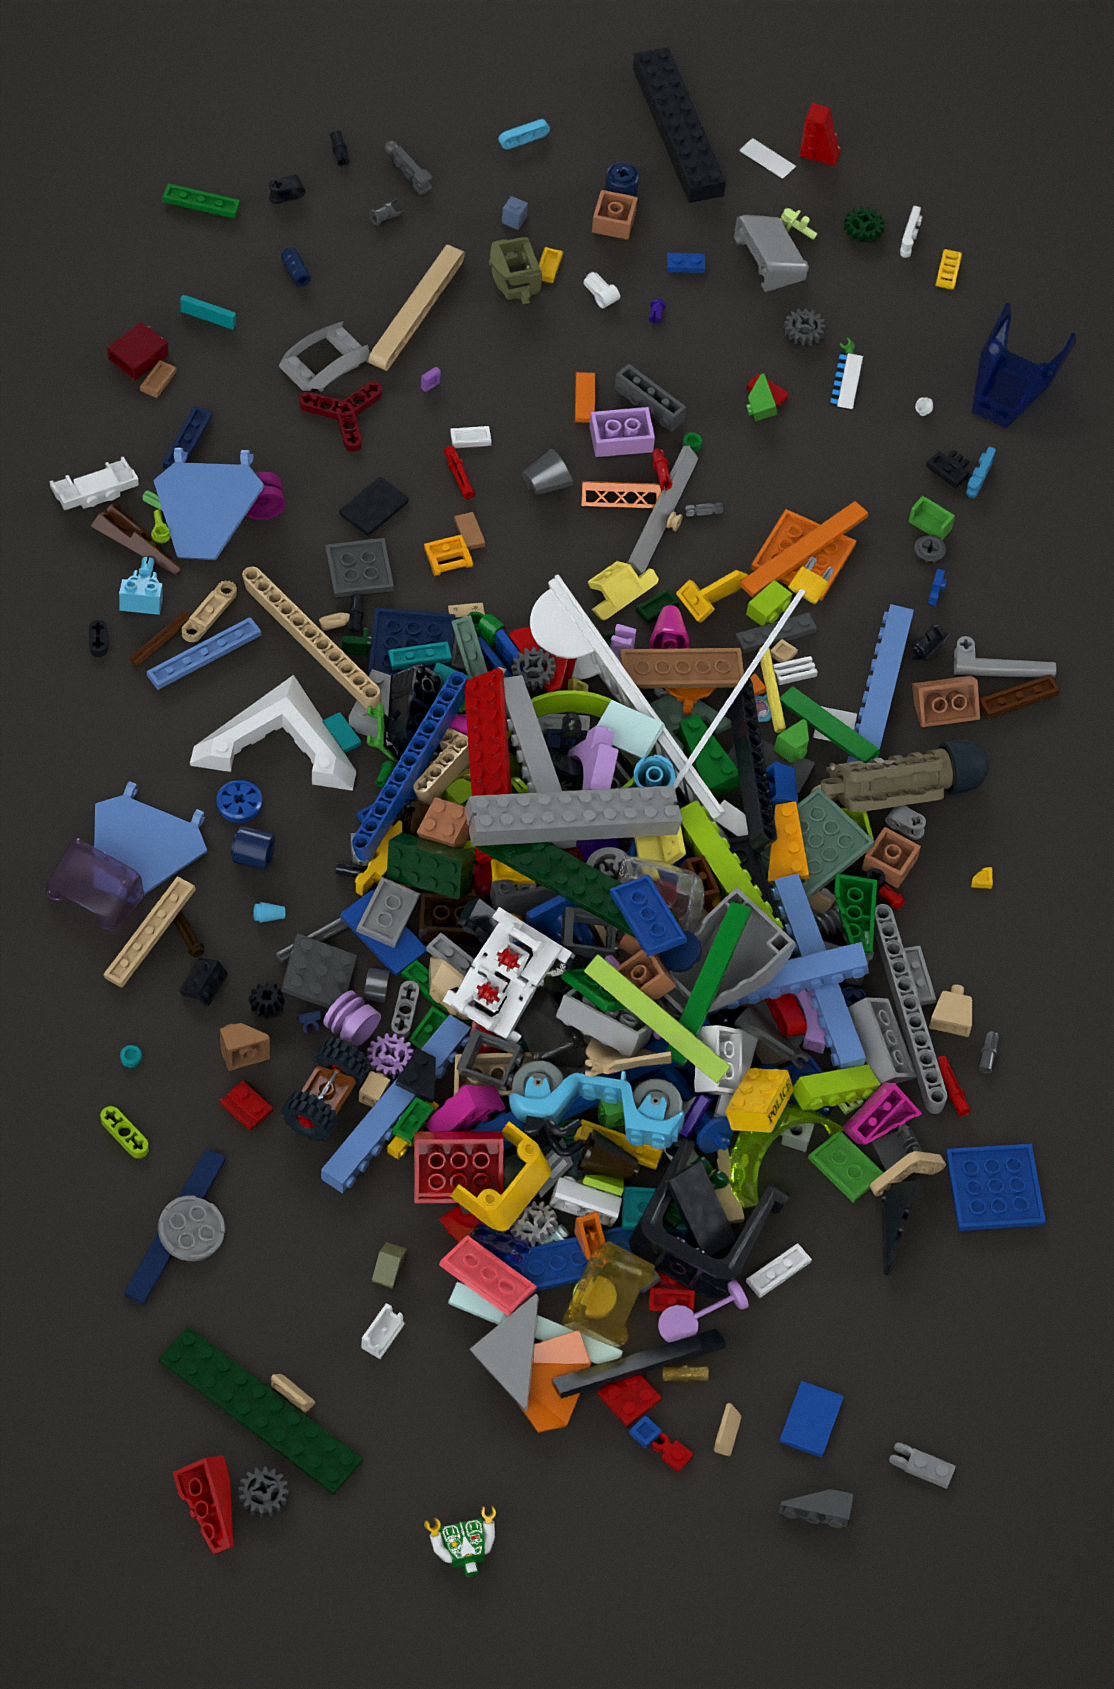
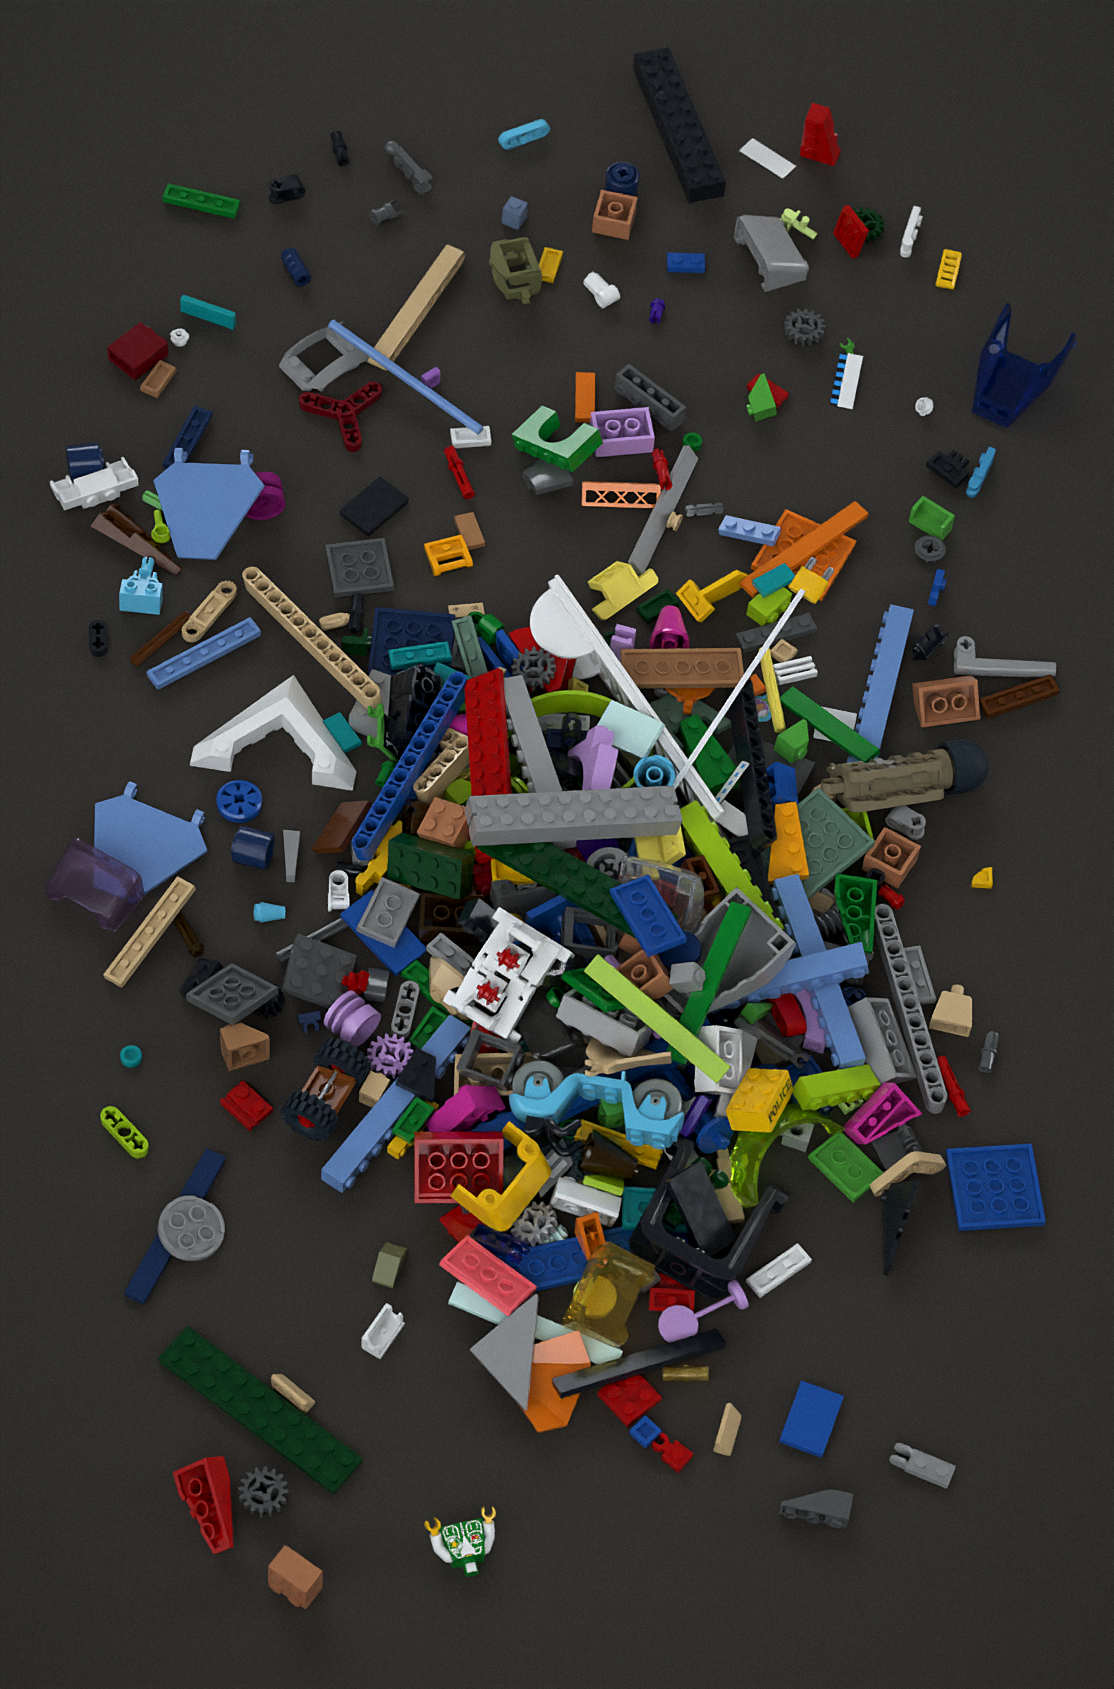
(84, 459): none -> dark blue piece
(179, 337): none -> white plate
(232, 994): none -> dark grey plate
(291, 847): none -> light grey piece
(295, 1577): none -> nougat brick
(338, 894): none -> white piece
(342, 827): none -> reddish brown tile
(356, 982): none -> red tile
(406, 377): none -> medium blue piece
(555, 996): none -> green tile
(567, 453): none -> green arch
(687, 977): none -> light grey brick
(731, 781): none -> white sticker
(749, 530): none -> medium blue plate
(756, 1011): none -> bright green piece
(773, 580): none -> teal tile
(850, 231): none -> red tile

